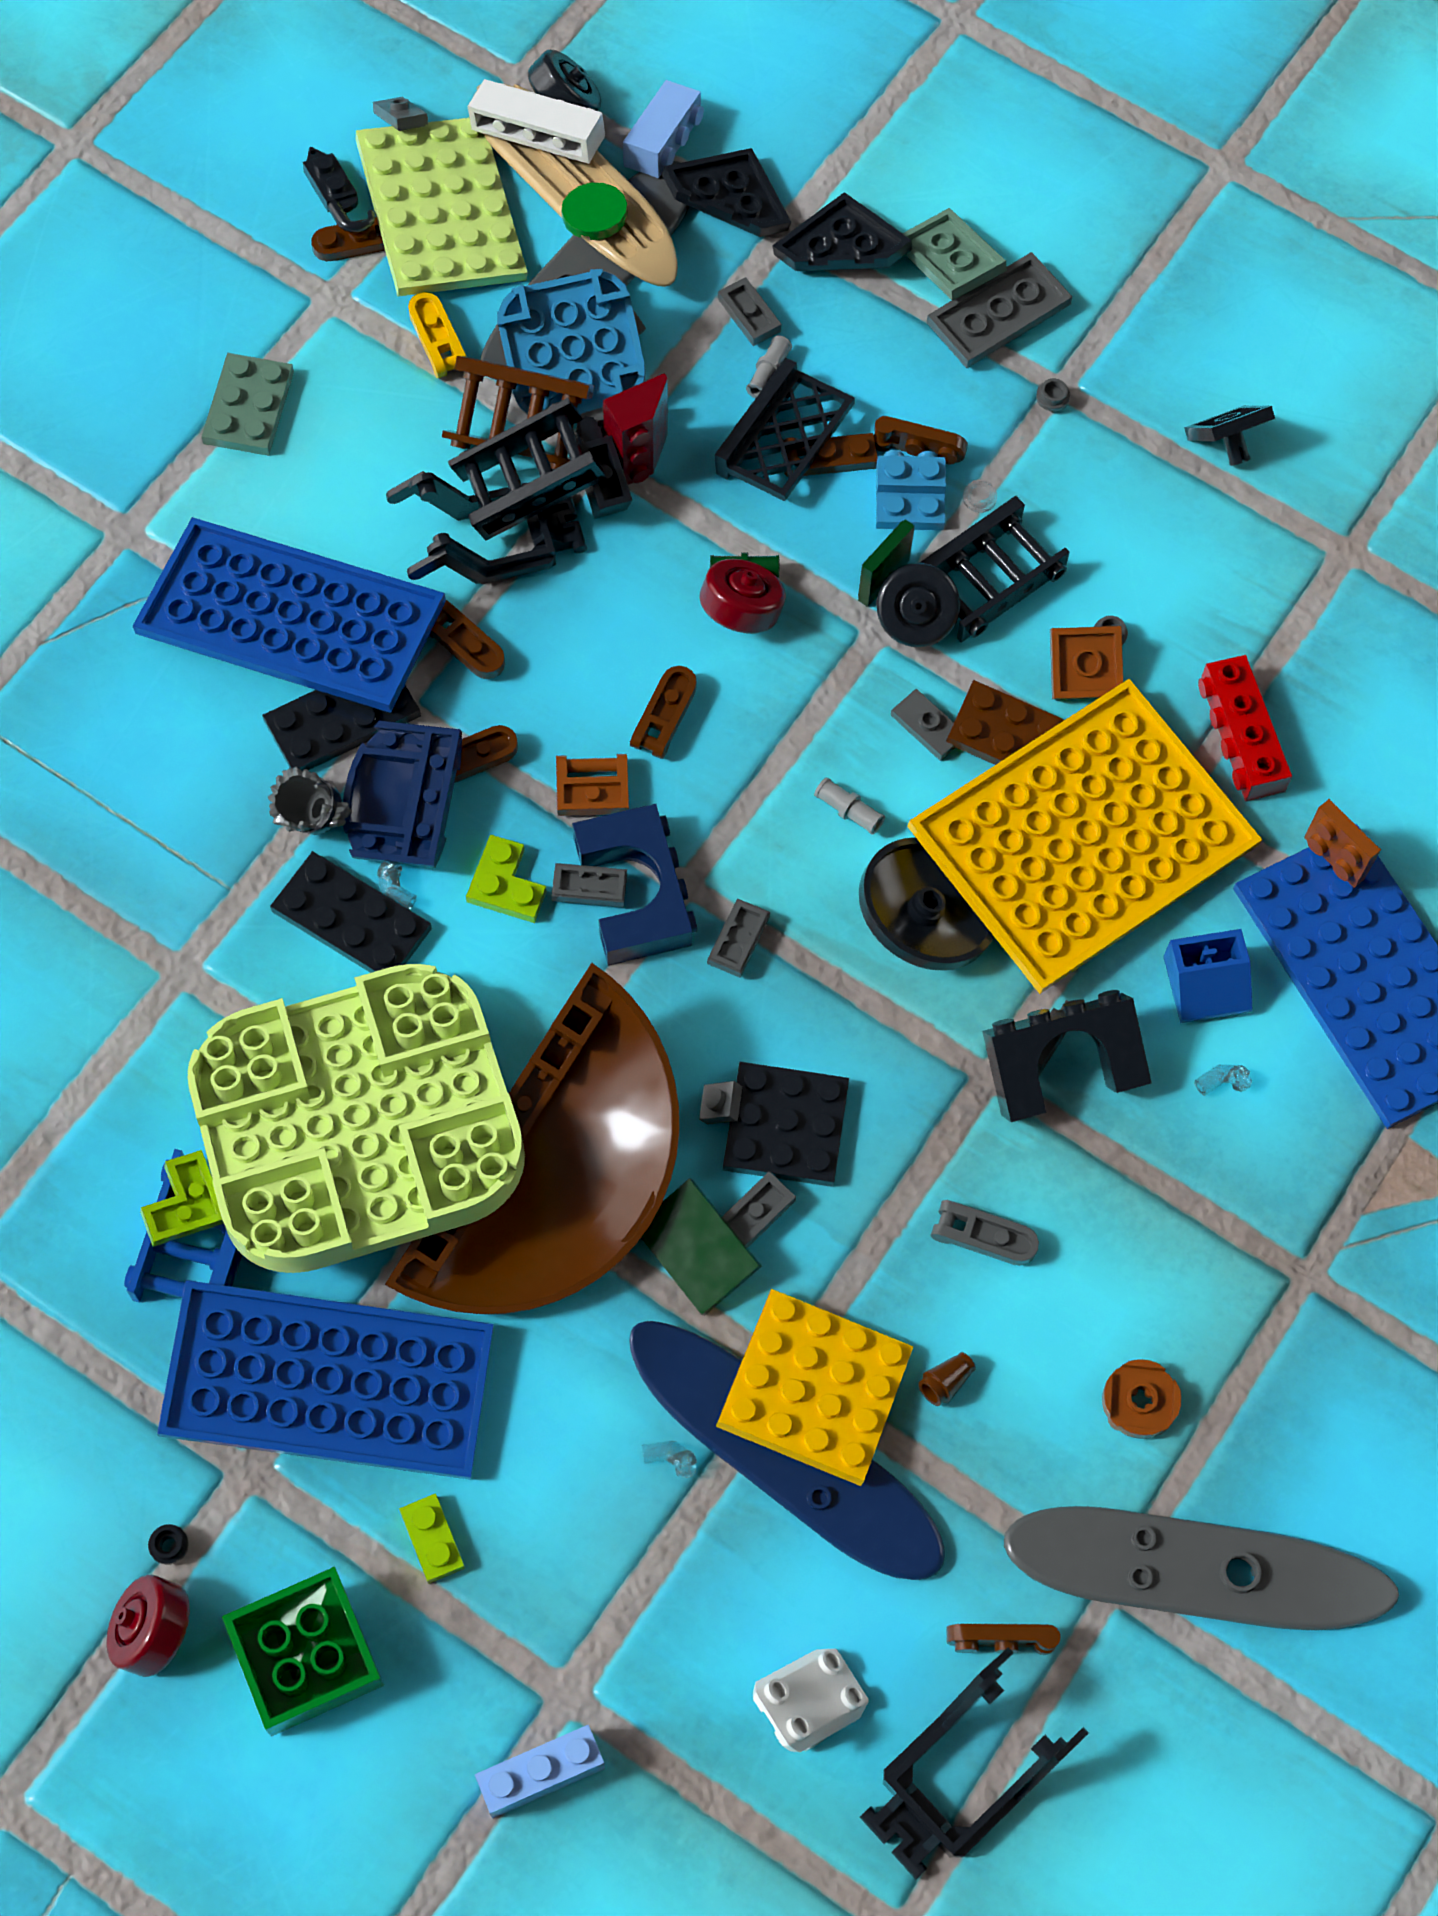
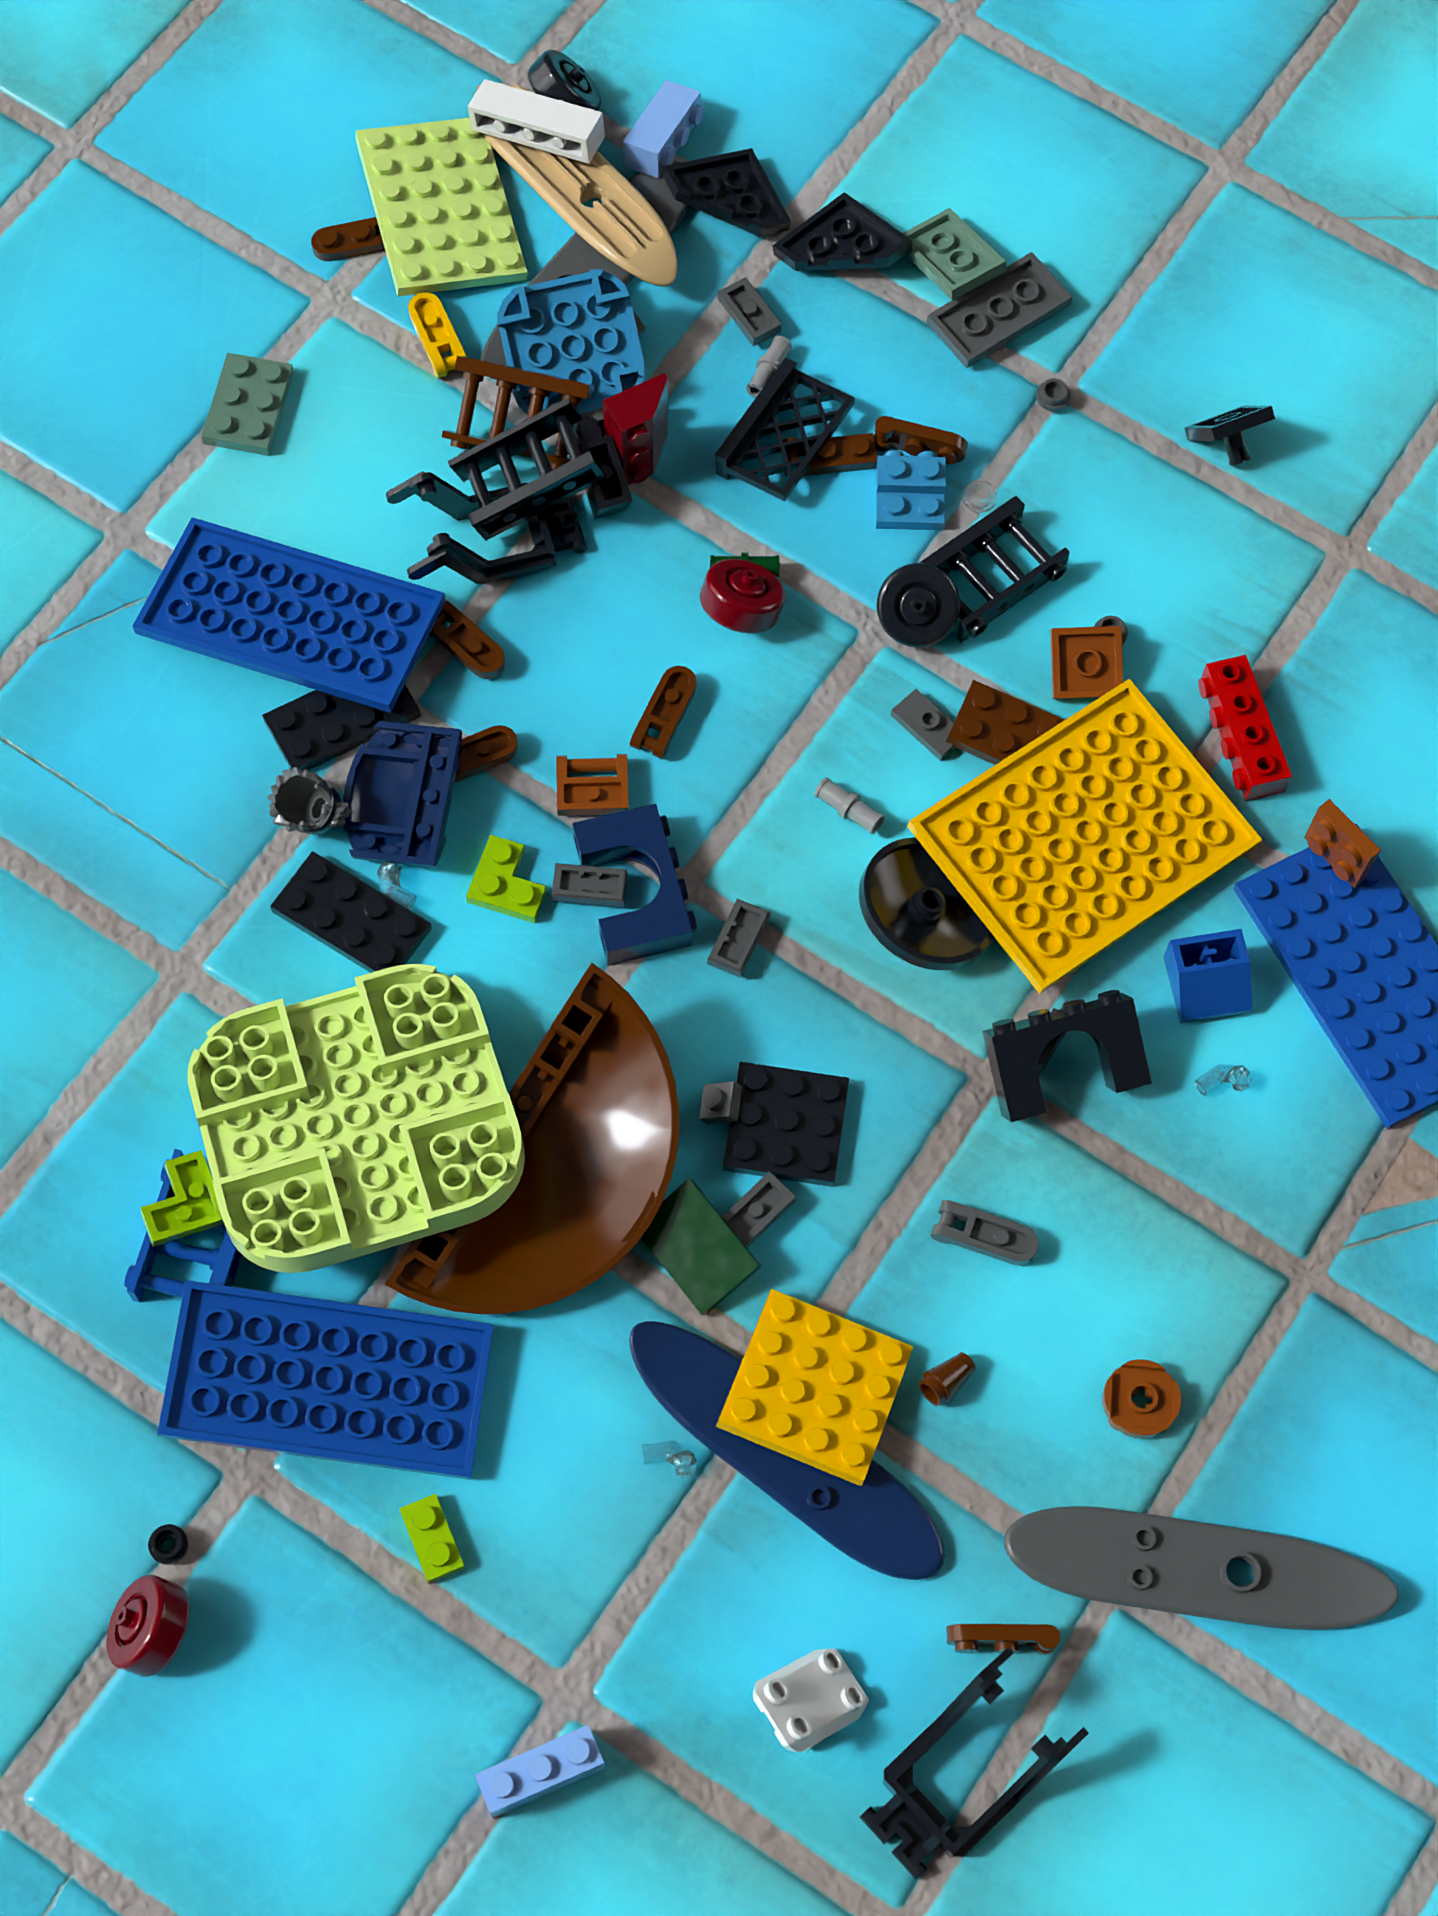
(302, 1651): green slope -> none
(334, 190): black plate -> none
(400, 113): dark grey plate -> none
(594, 210): green tile -> none
(888, 557): dark green tile -> none

